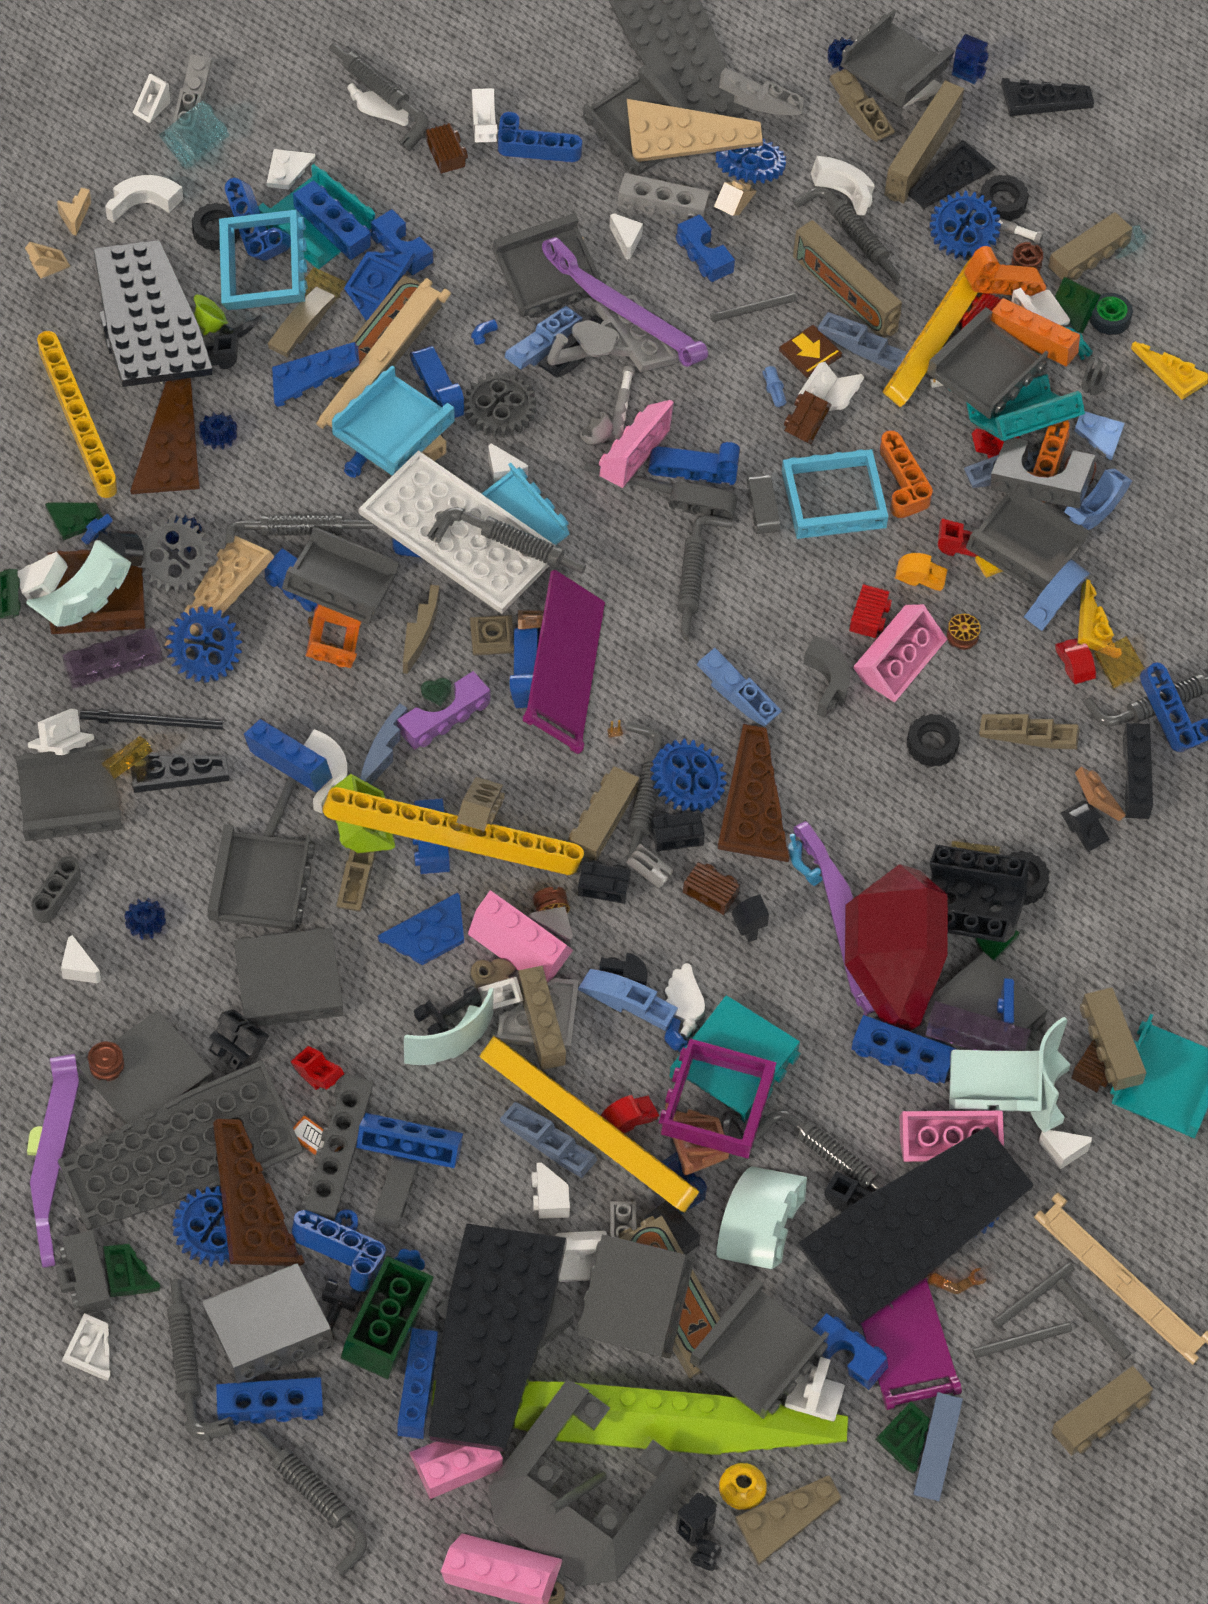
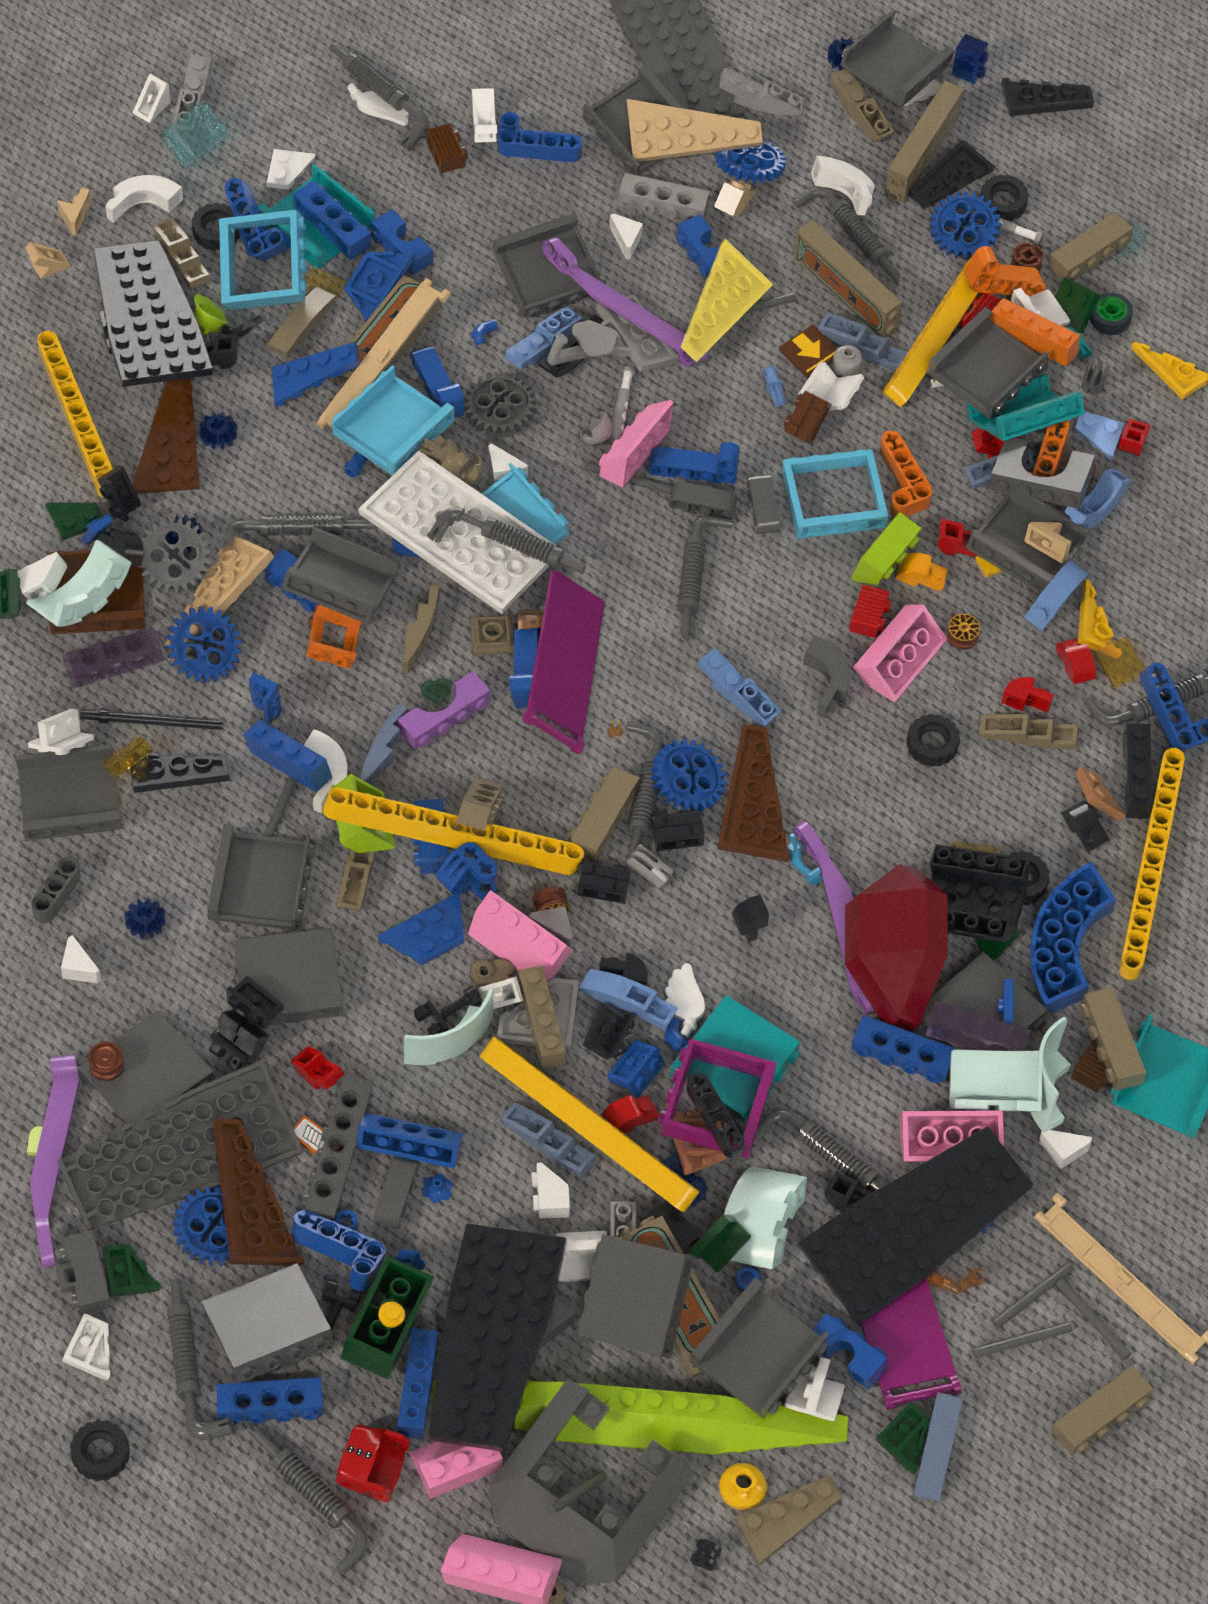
(94, 1431): none -> black tyre
(119, 493): none -> black bracket
(181, 253): none -> dark tan slope
(254, 1002): none -> black bracket
(265, 696): none -> blue bracket
(372, 1462): none -> red piece
(391, 1314): none -> yellow plate
(437, 1188): none -> blue plant
(453, 461): none -> dark tan piece
(455, 871): none -> blue piece
(609, 1031): none -> black bracket
(637, 1067): none -> blue bracket
(696, 1518): black brick -> none
(711, 887): reddish brown brick -> none
(720, 1113): none -> black beam
(721, 1242): none -> dark green panel
(727, 295): none -> light yellow wing
(745, 1277): none -> blue tile
(847, 361): none -> light grey head
(887, 551): none -> lime slope
(1022, 693): none -> red brick
(1047, 539): none -> tan slope
(1058, 933): none -> blue brick
(1134, 437): none -> red brick
(1151, 872): none -> yellow beam

